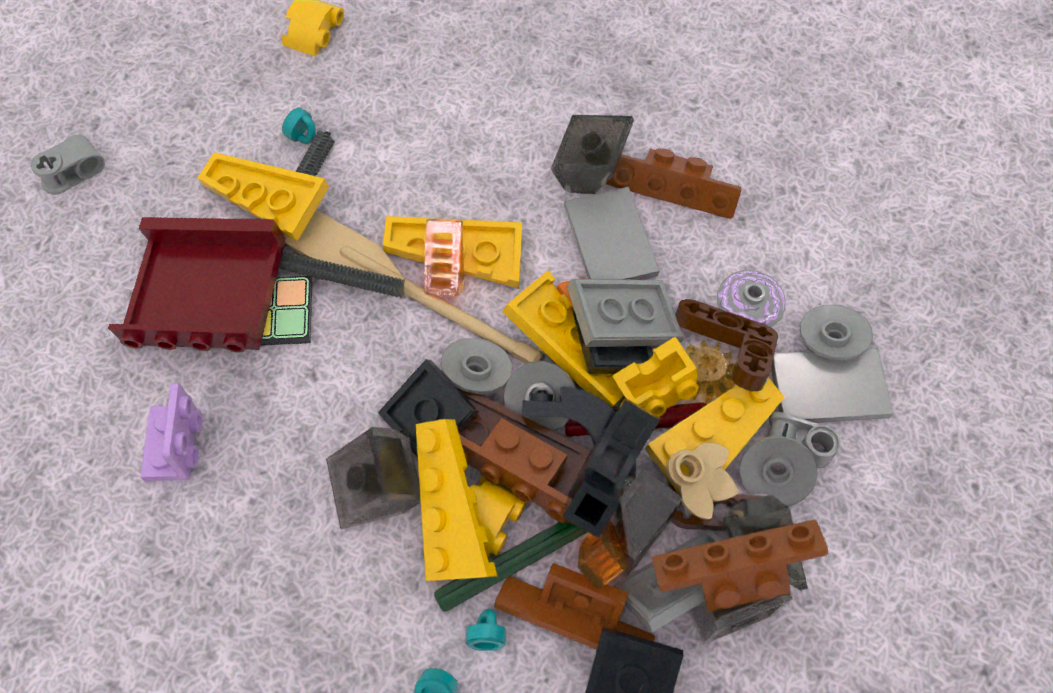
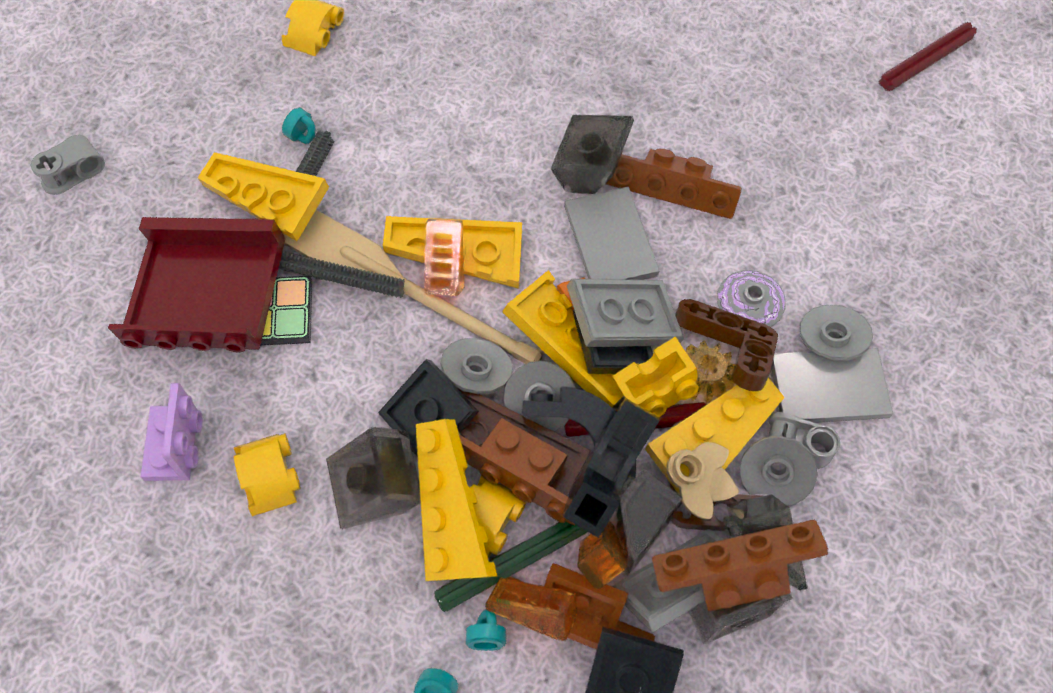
(265, 474): none -> yellow cylinder
(547, 611): none -> clear orange slope
(927, 56): none -> dark red axle

